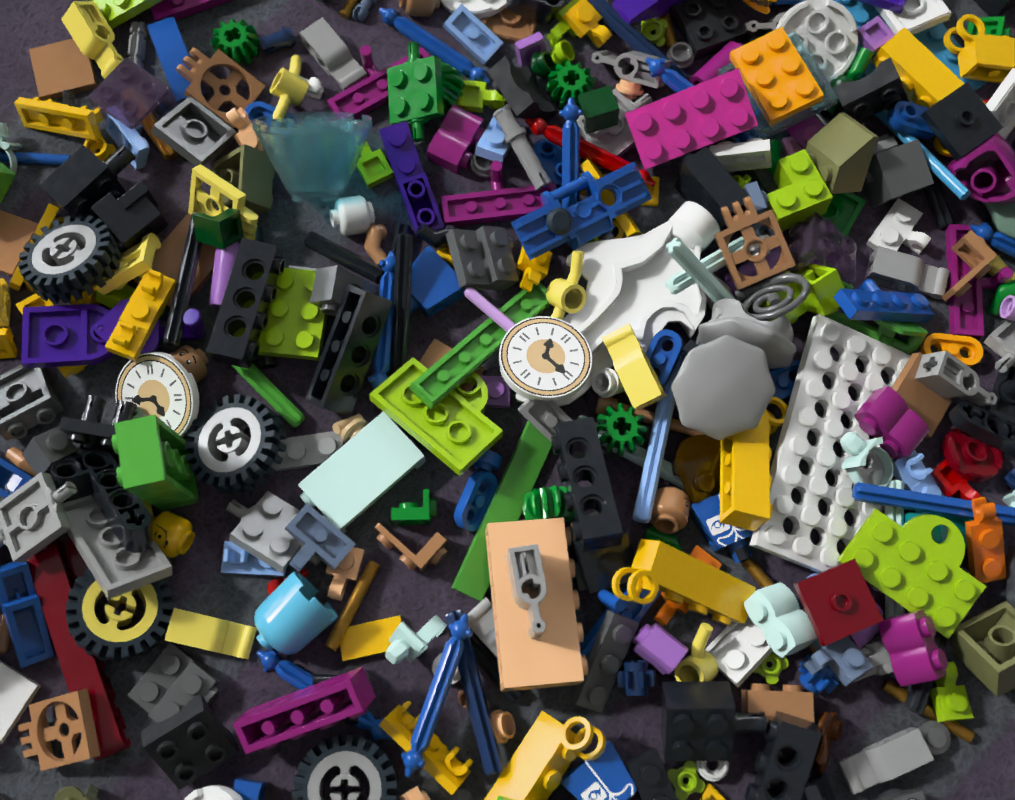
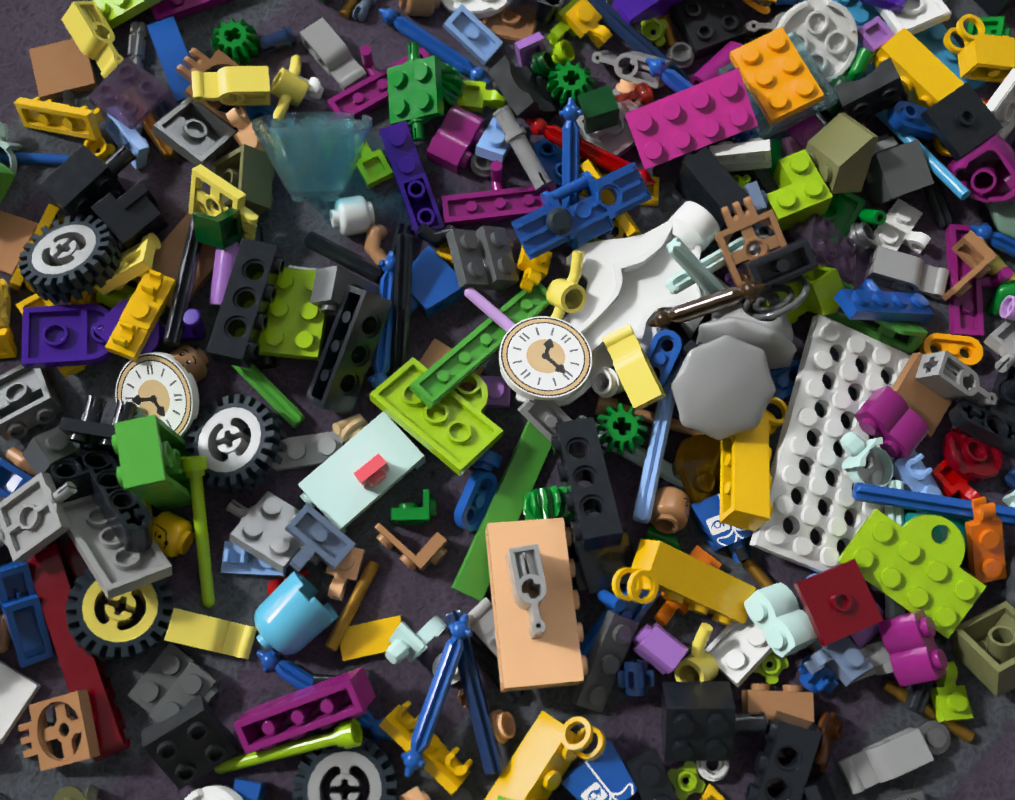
(194, 470): none -> lime piece
(233, 86): none -> light yellow piece
(345, 735): none -> lime piece
(372, 472): none -> coral plate
(642, 92): none -> clear red hand
(707, 304): none -> dark brown wheel
(781, 264): none -> black brick
(862, 235): none -> flat silver plate
(872, 217): none -> green arm

